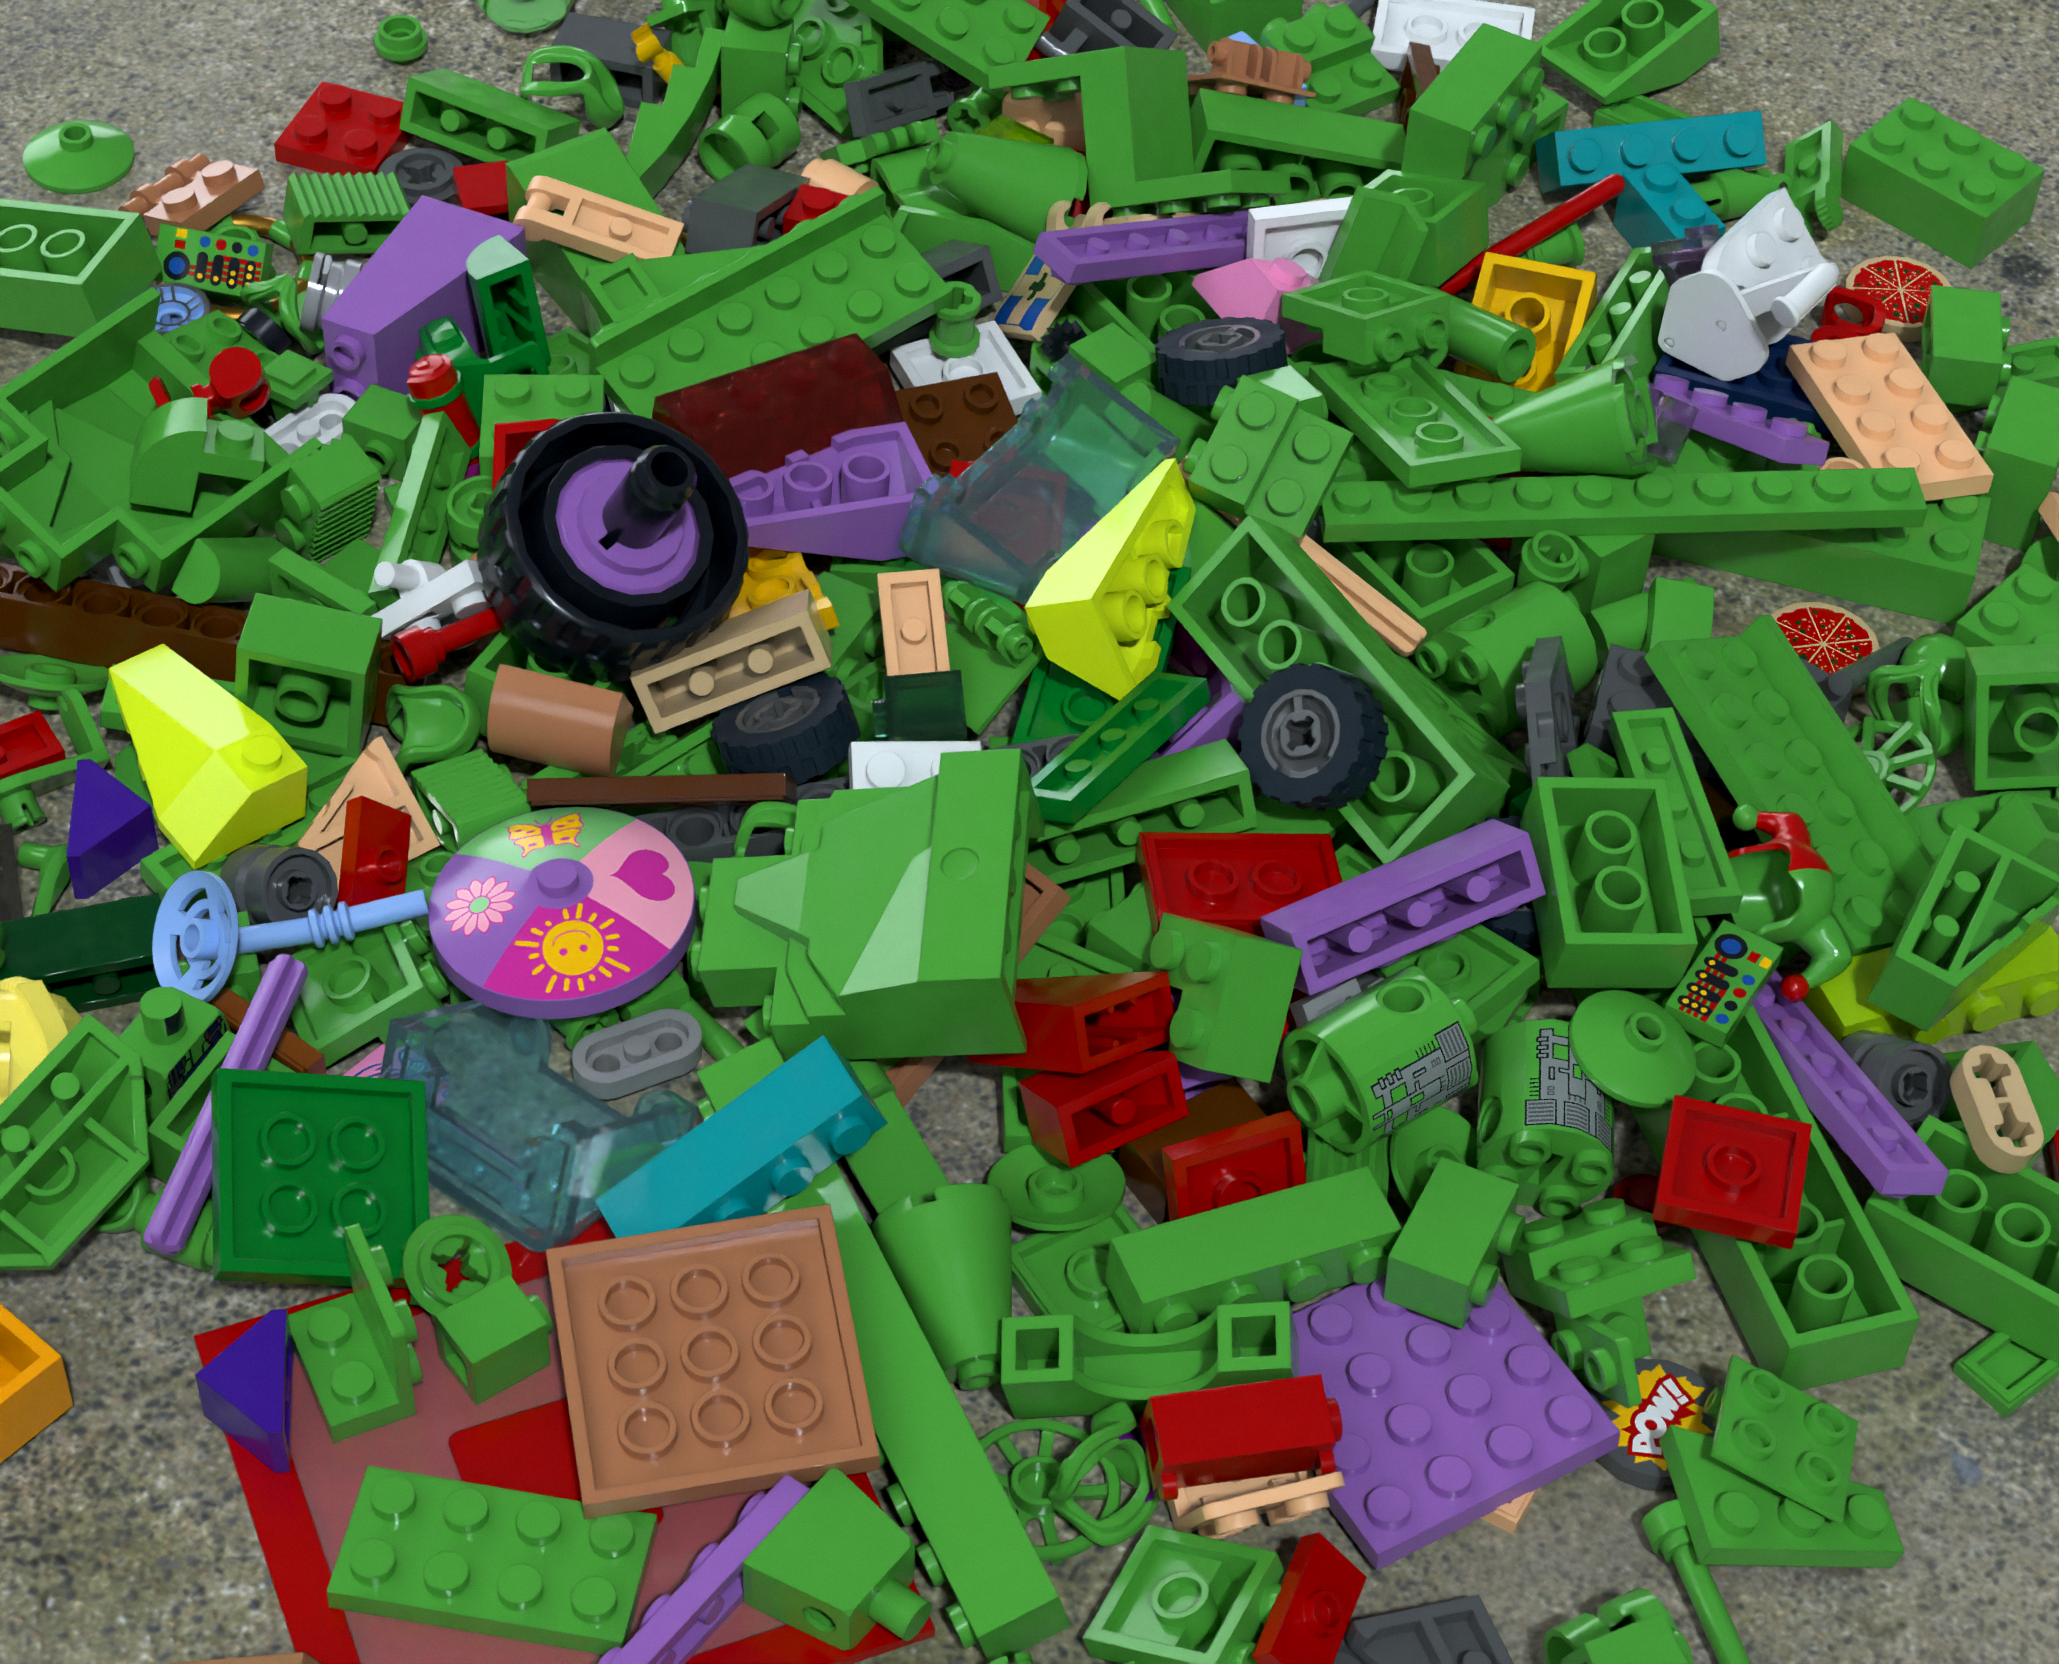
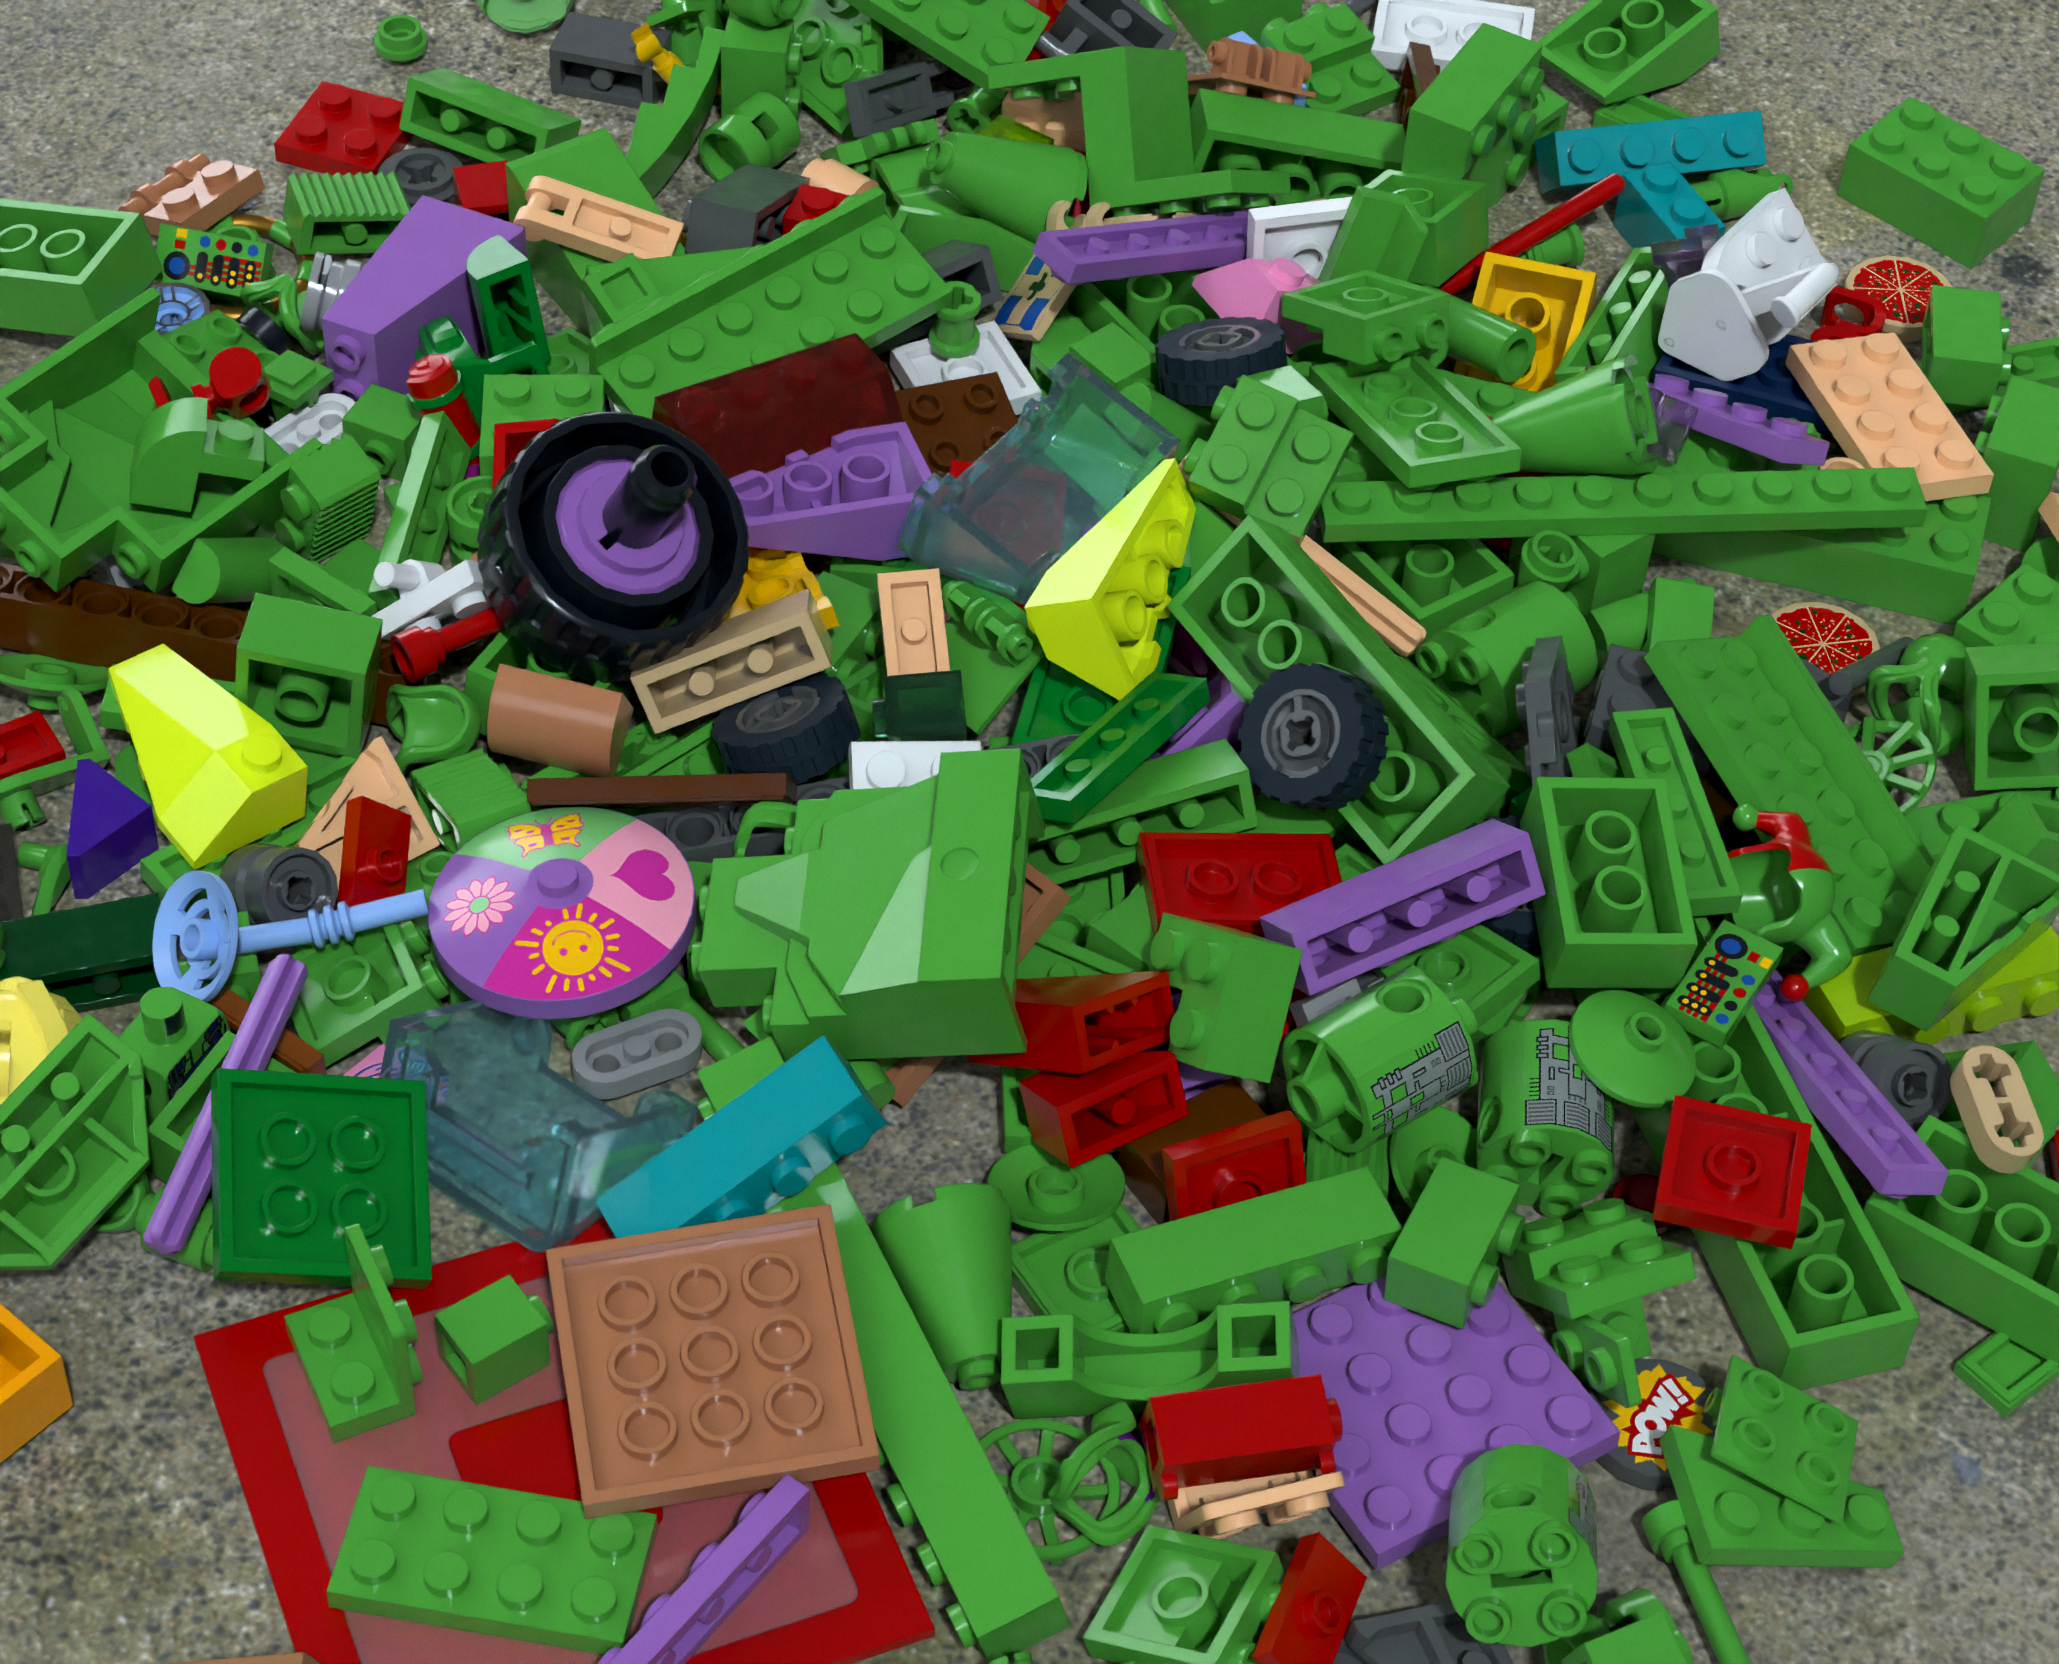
(78, 156): bright green dish -> none
(251, 1390): dark purple slope -> none
(438, 1241): bright green gear -> none
(600, 91): bright green piece -> none
(836, 1568): bright green torso -> none
(896, 1160): bright green hinge -> none
(1060, 337): black piece -> none
(1522, 1546): none -> bright green cylinder
(1816, 174): bright green hinge -> none

